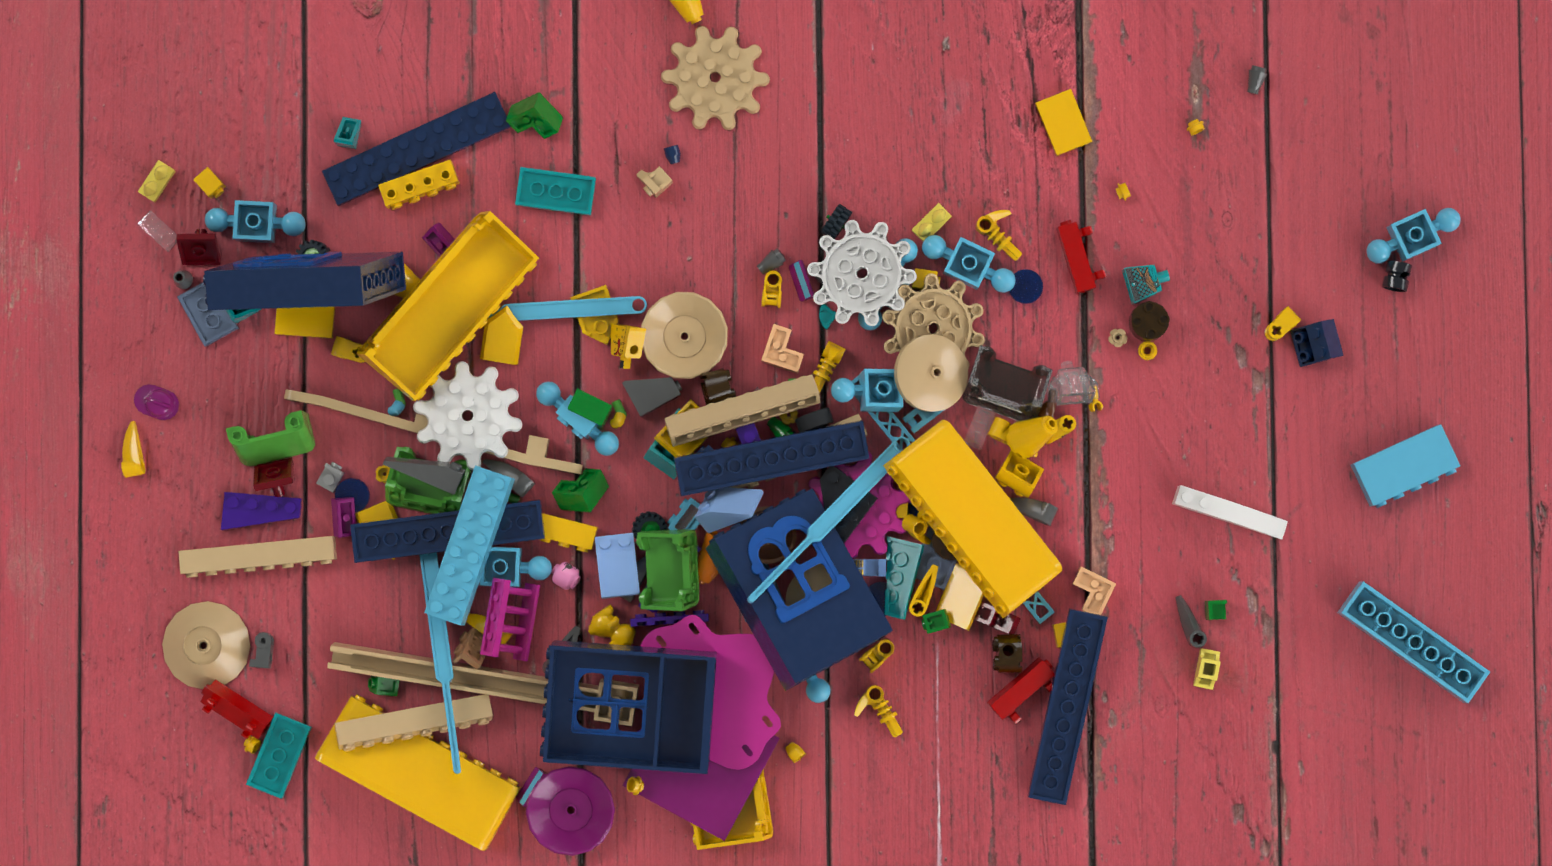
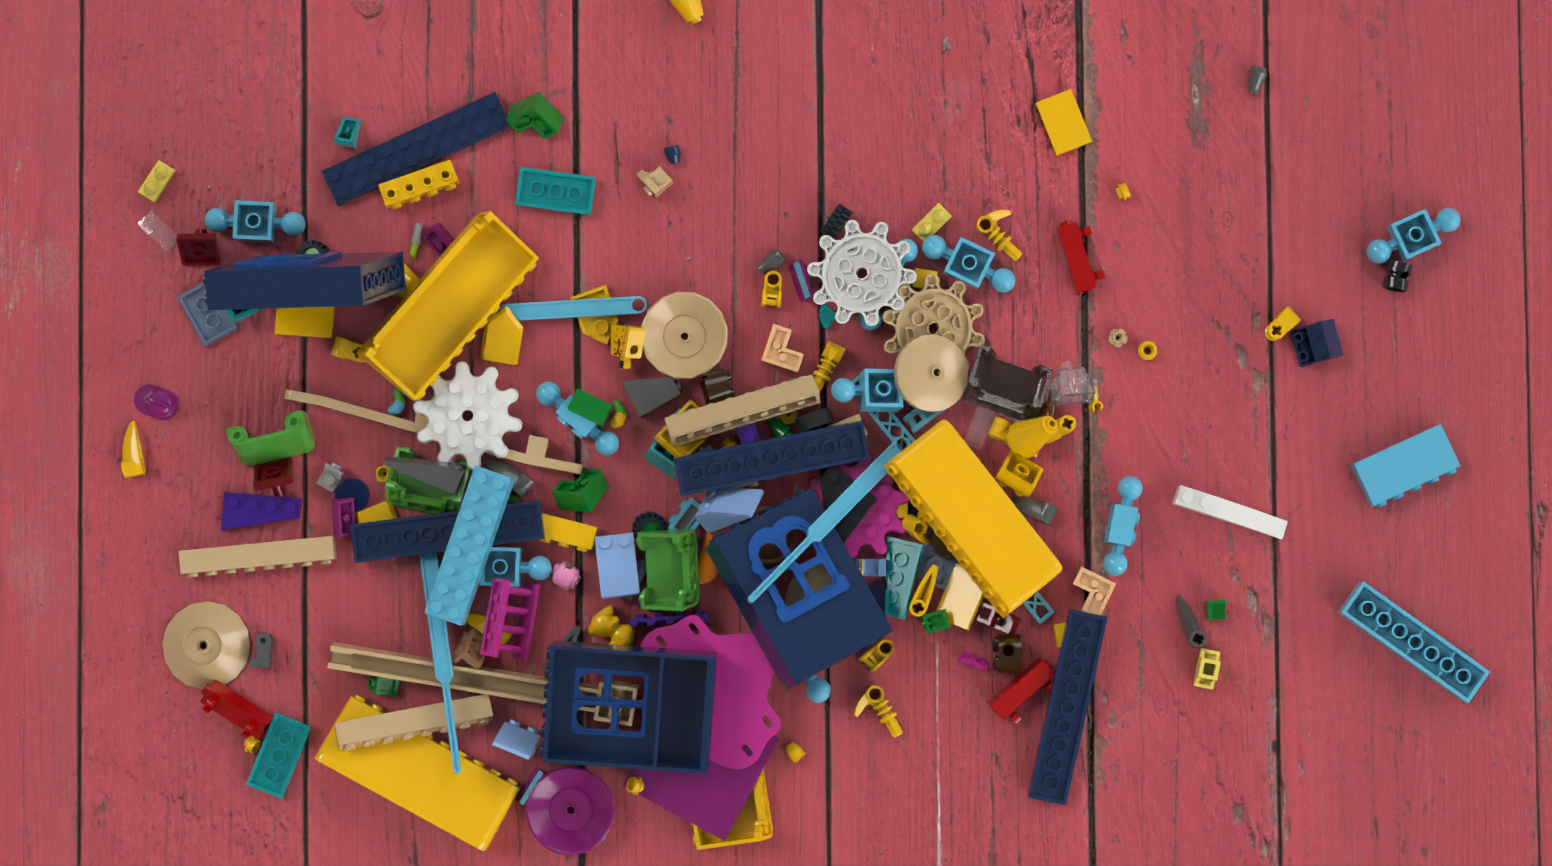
(185, 282): dark grey cone -> none
(210, 183): yellow brick -> none
(415, 240): none -> light grey piece
(517, 739): none -> light blue slope
(718, 98): tan plate -> none
(977, 662): none -> dark pink piece
(1027, 286): clear blue piece -> none
(1121, 525): none -> medium azure brick
(1143, 281): torso -> none
(1148, 321): dark brown brick -> none
(1195, 127): yellow plate -> none

